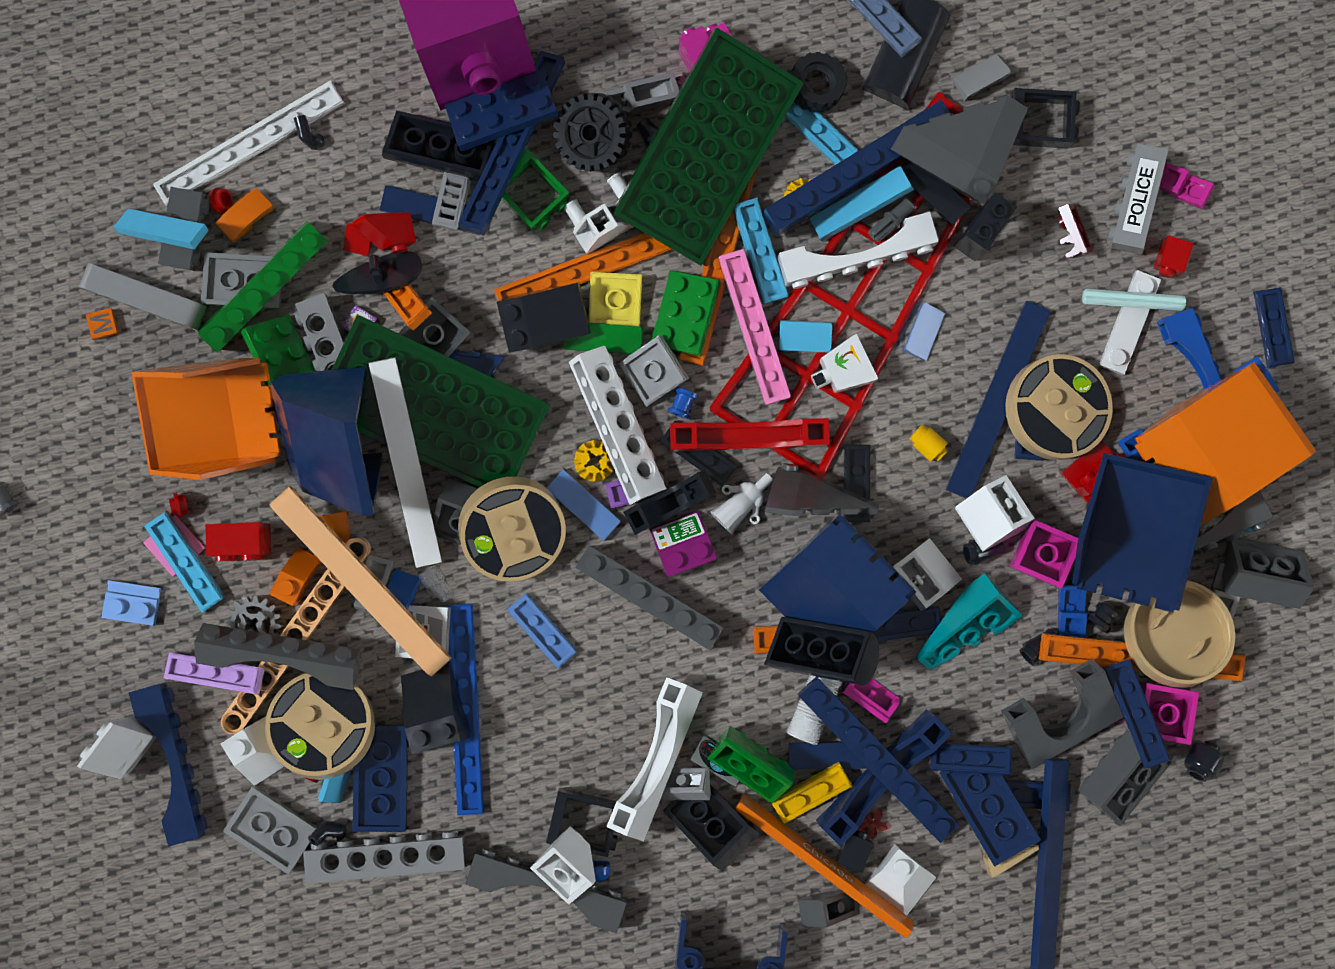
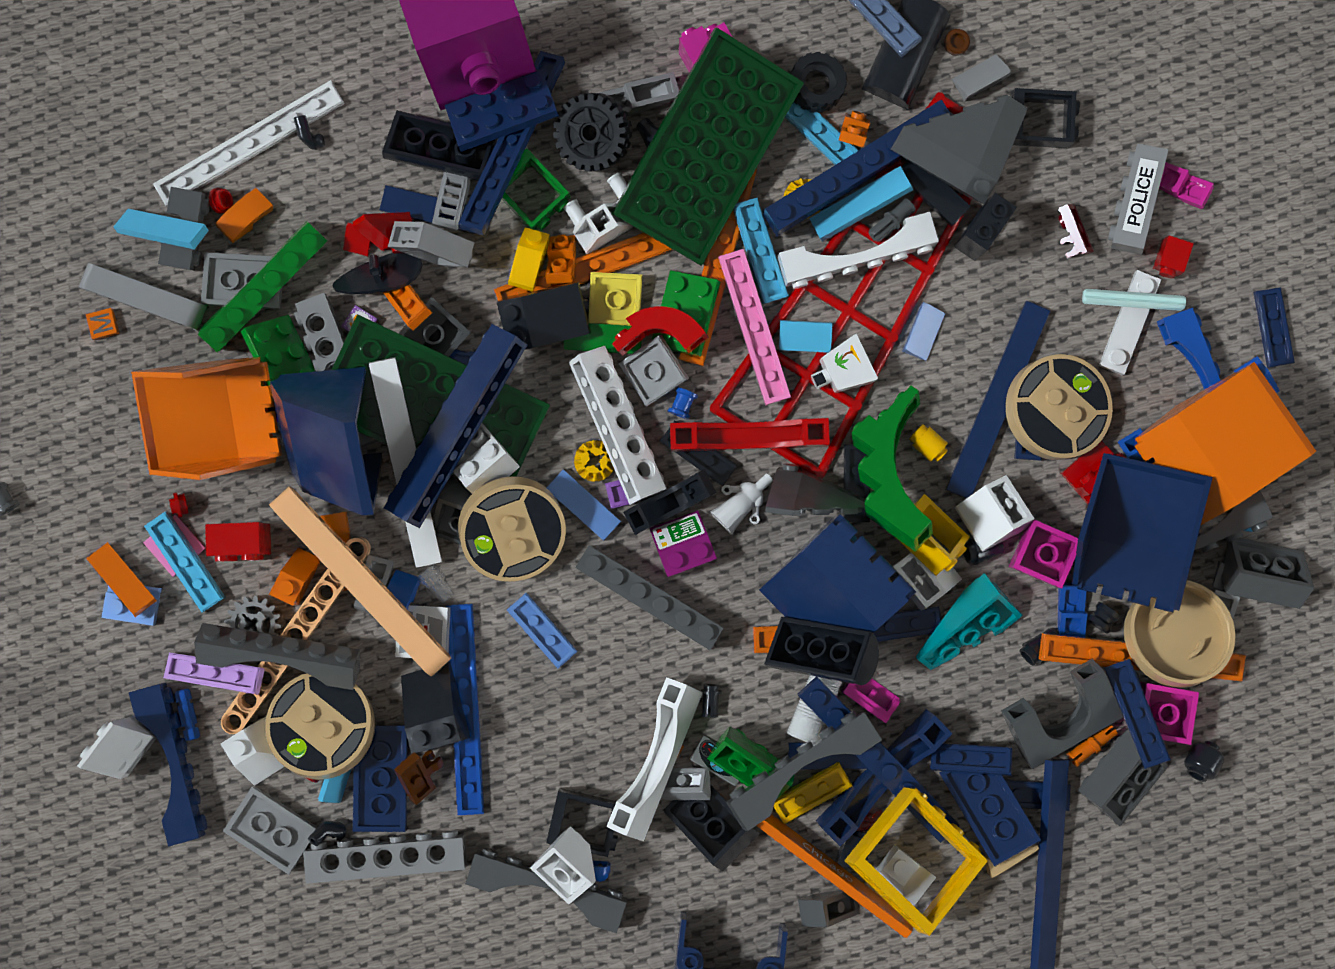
(121, 579): none -> orange tile
(187, 714): none -> blue axle
(415, 775): none -> reddish brown plate
(431, 244): none -> light grey window
(455, 426): none -> dark blue brick
(484, 461): none -> white slope
(529, 259): none -> yellow slope
(561, 259): none -> orange slope
(660, 320): none -> red arch
(710, 699): none -> black pin
(756, 801): none -> dark grey arch
(854, 128): none -> orange slope
(888, 502): none -> green arch
(947, 532): none -> yellow window
(953, 889): none -> yellow window
(956, 42): none -> reddish brown tile
(1091, 745): none -> orange pin

